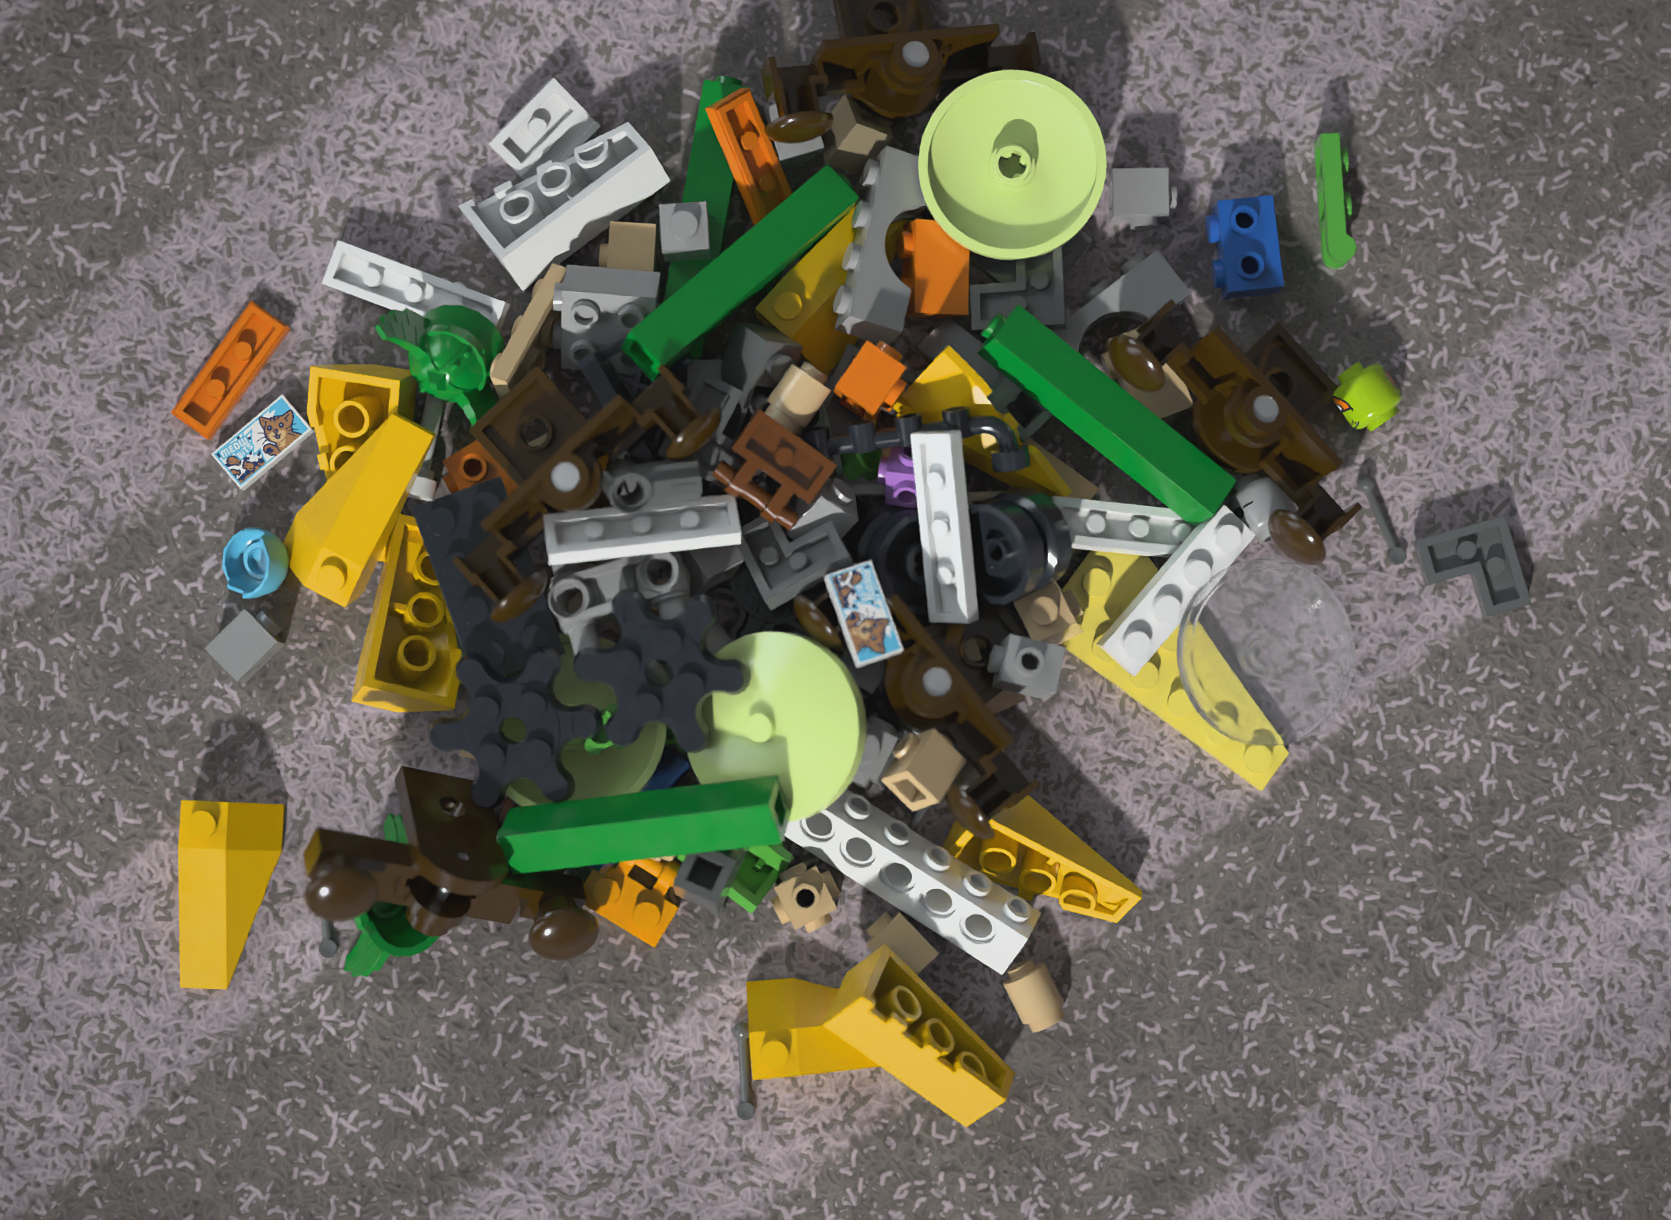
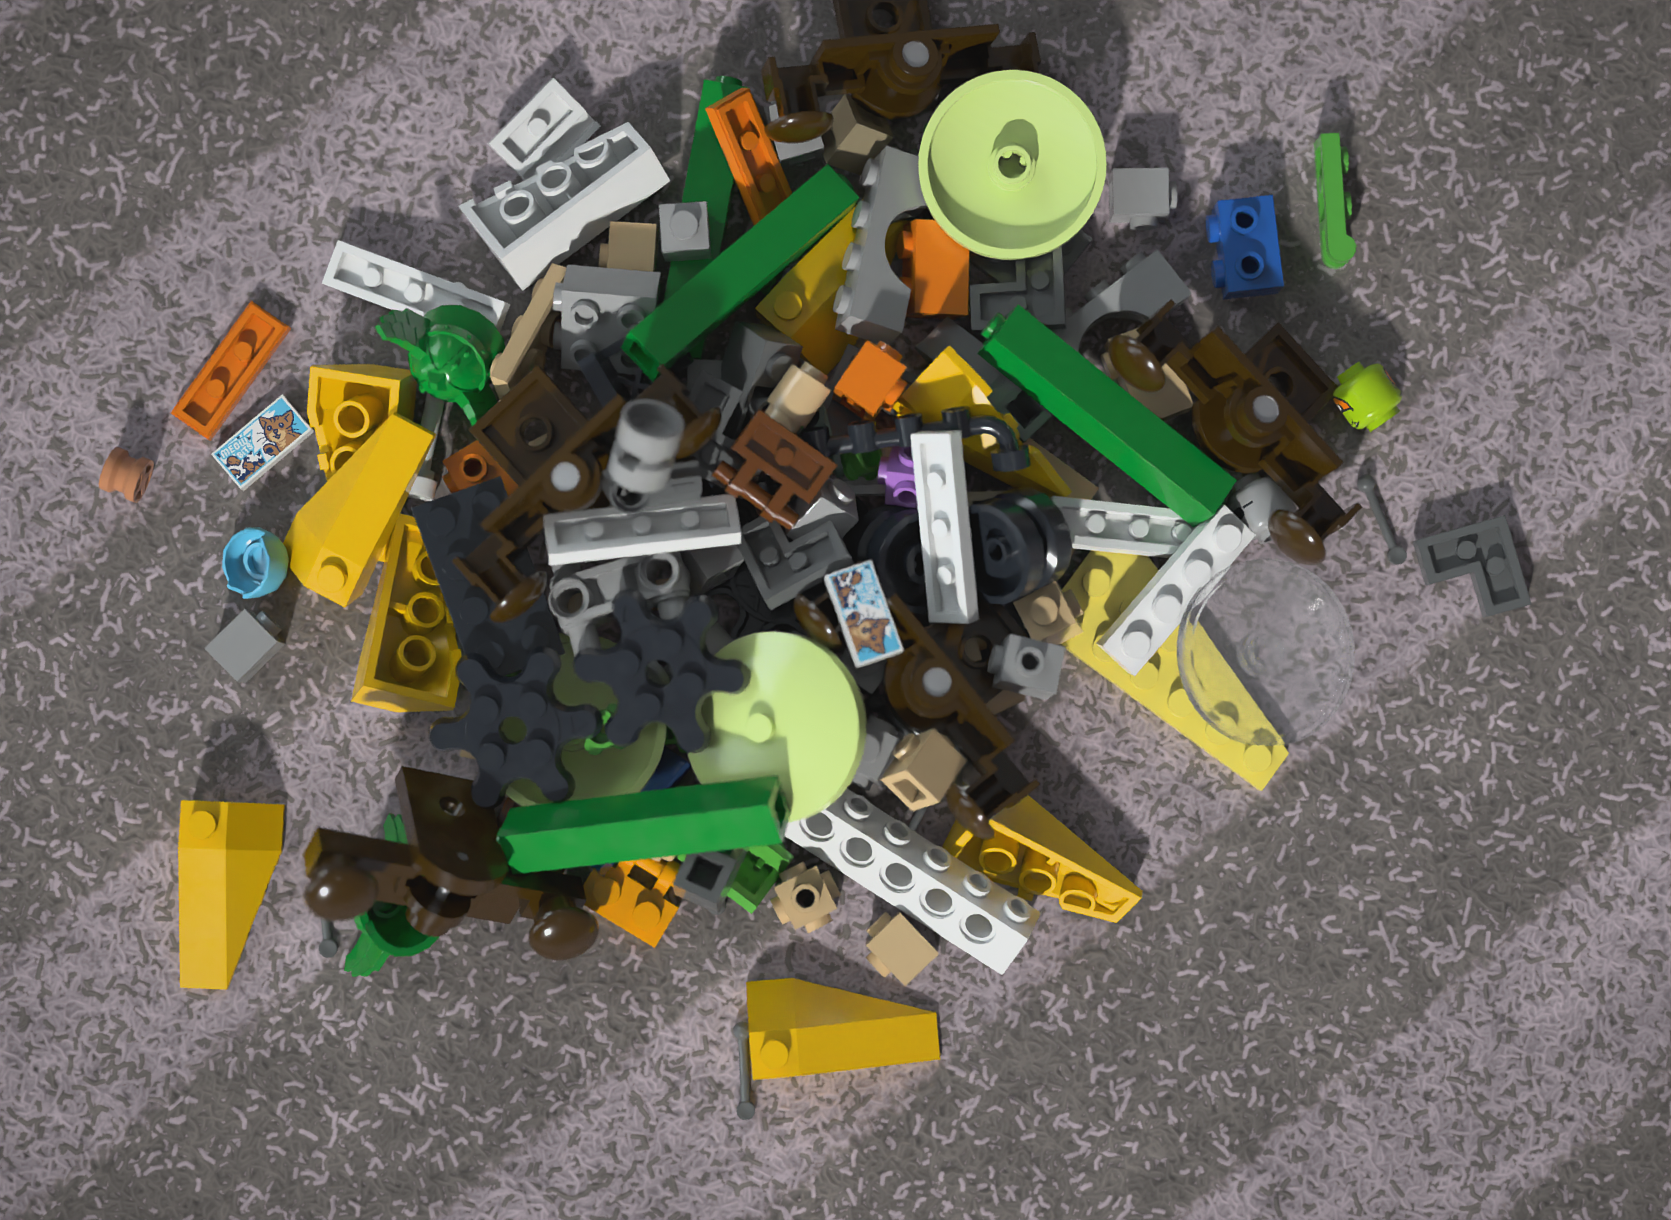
(126, 474): none -> nougat wheel
(645, 446): none -> light grey wheel
(917, 1038): yellow wedge -> none
(1034, 995): tan brick -> none

